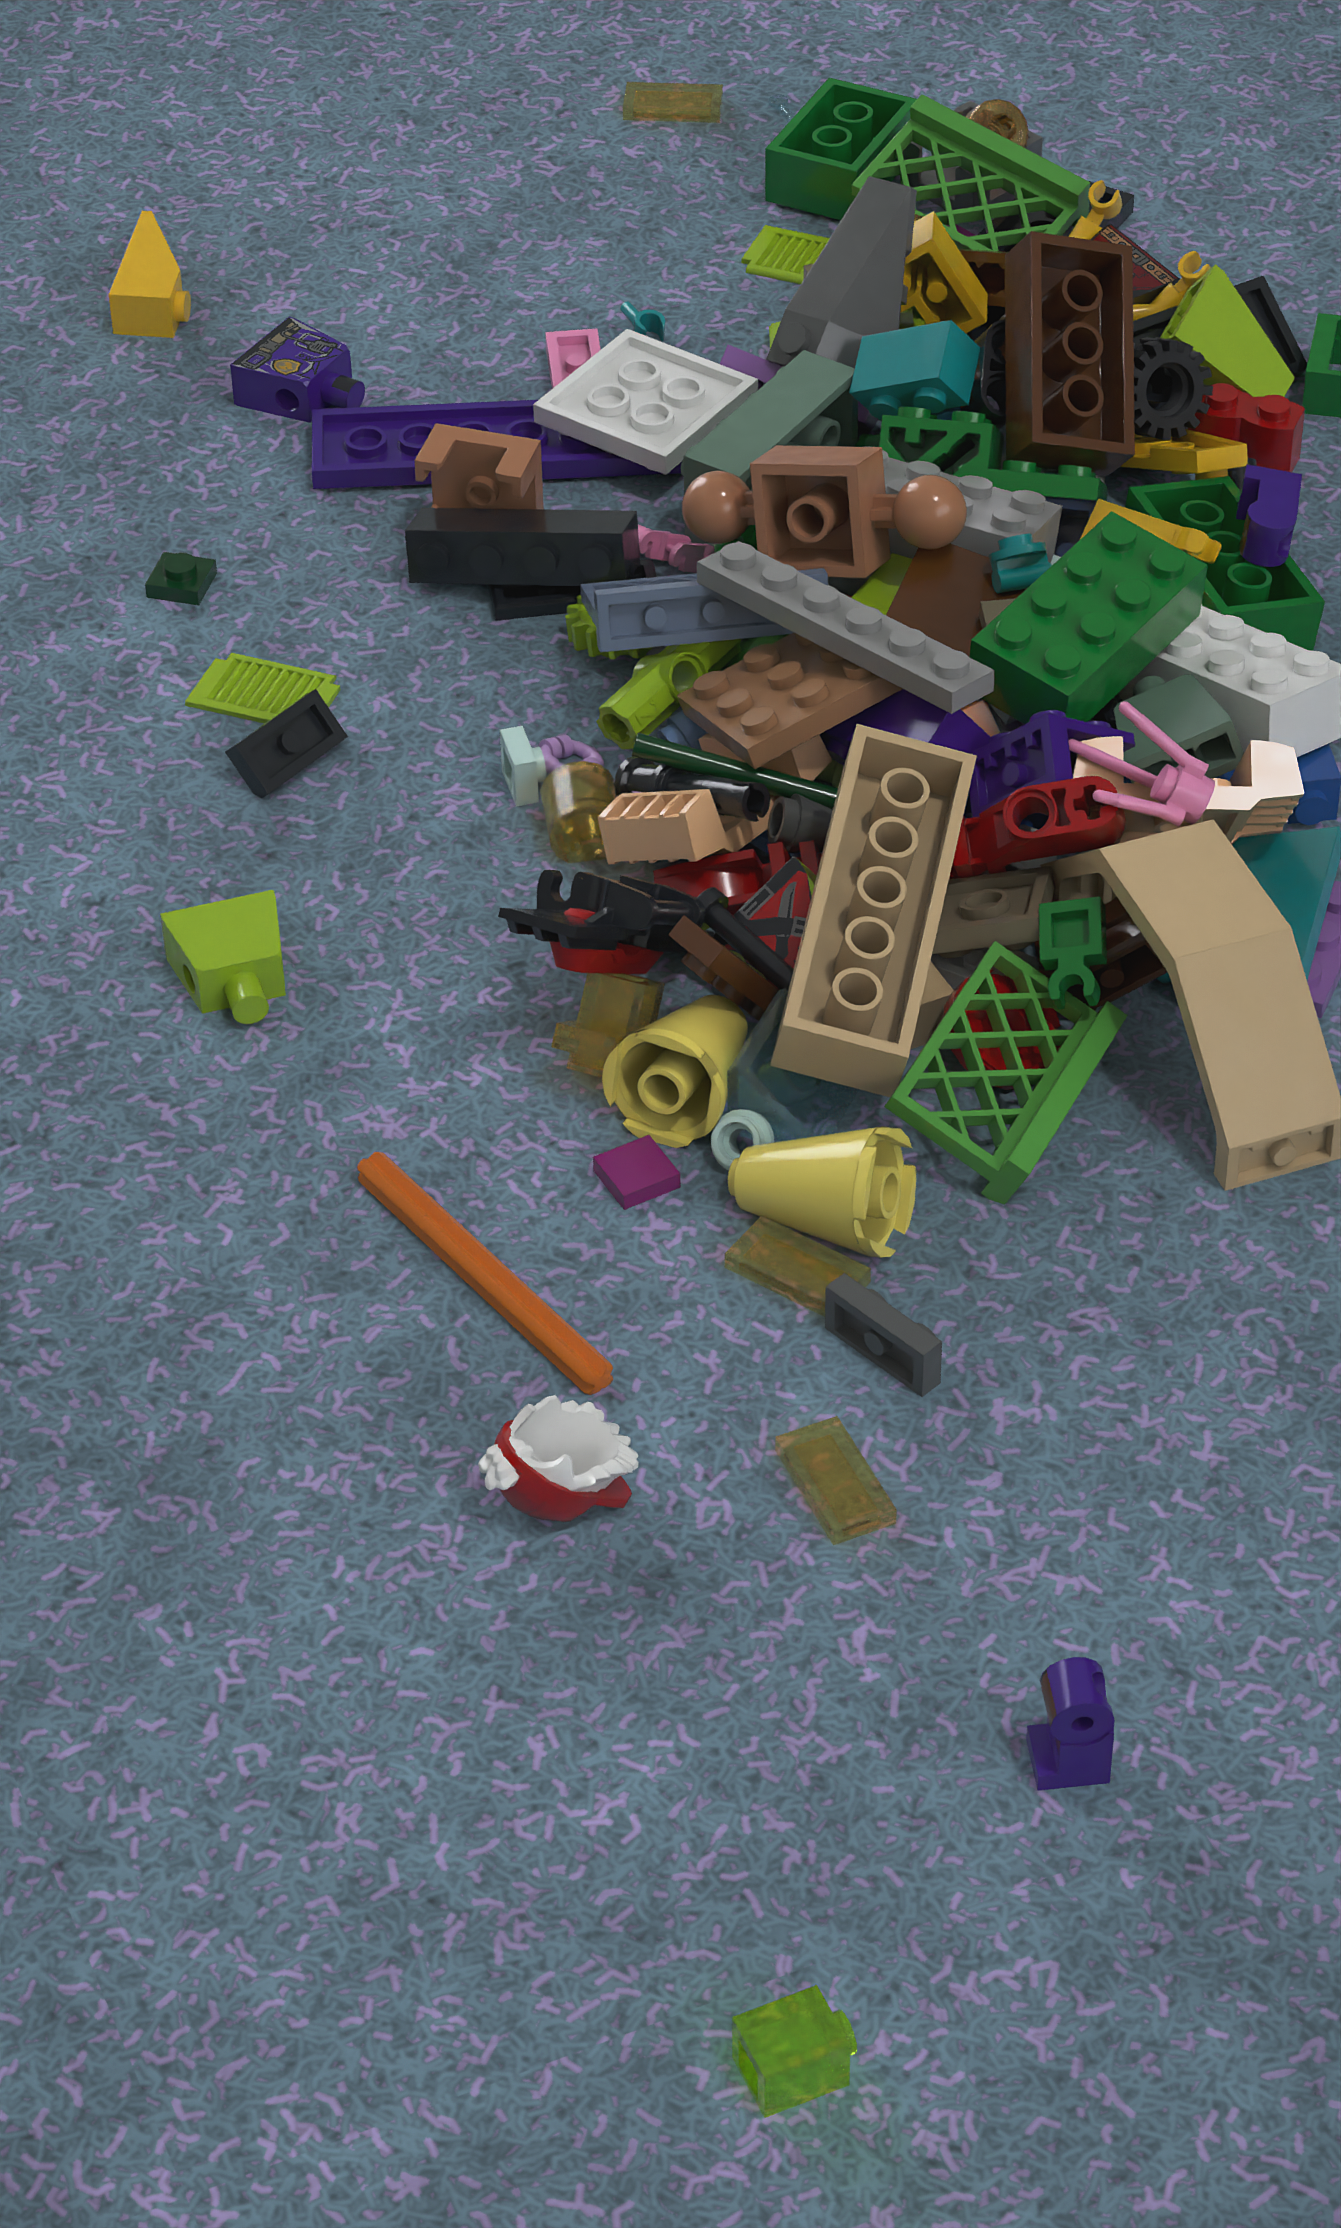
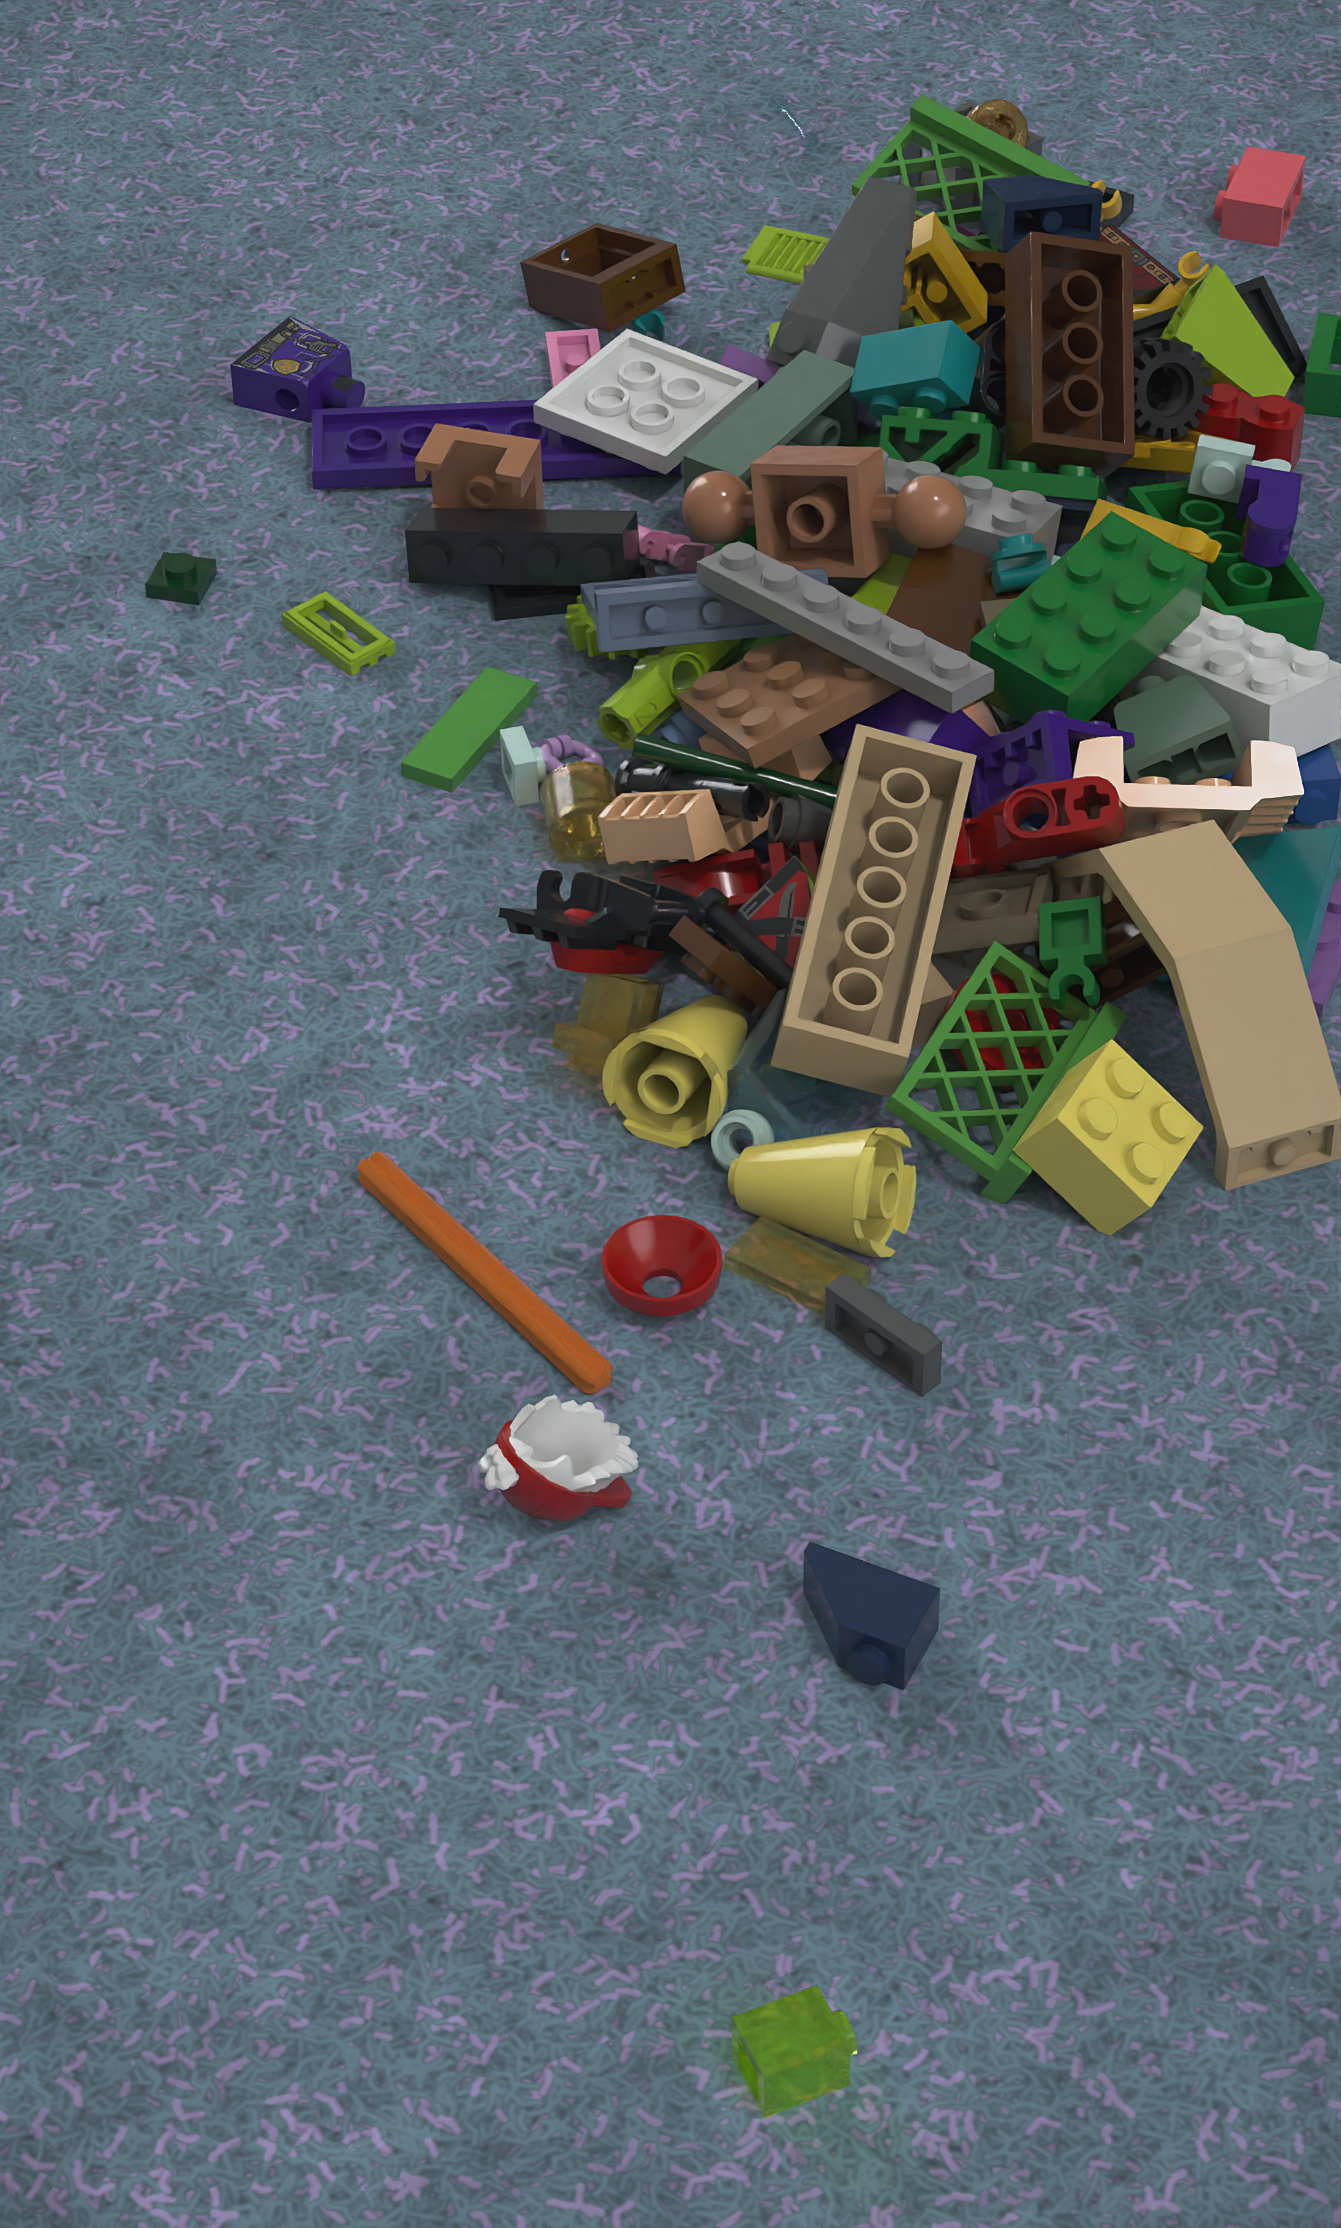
(148, 286): yellow slope -> none
(228, 954): lime torso -> none
(257, 687): lime window -> none
(286, 744): black plate -> none
(331, 637): none -> lime tile
(469, 729): none -> bright green tile
(603, 277): none -> reddish brown window
(636, 1172): magenta tile -> none
(661, 1248): none -> red piece
(673, 102): clear yellow tile -> none
(831, 145): green brick -> none
(835, 1480): clear yellow tile -> none
(870, 1615): none -> dark blue slope
(1038, 204): none -> dark blue slope
(1079, 1730): dark purple leg -> none
(1108, 1138): none -> light yellow brick
(1180, 790): bright pink plant -> none
(1221, 467): none -> light aqua plate
(1260, 196): none -> coral brick

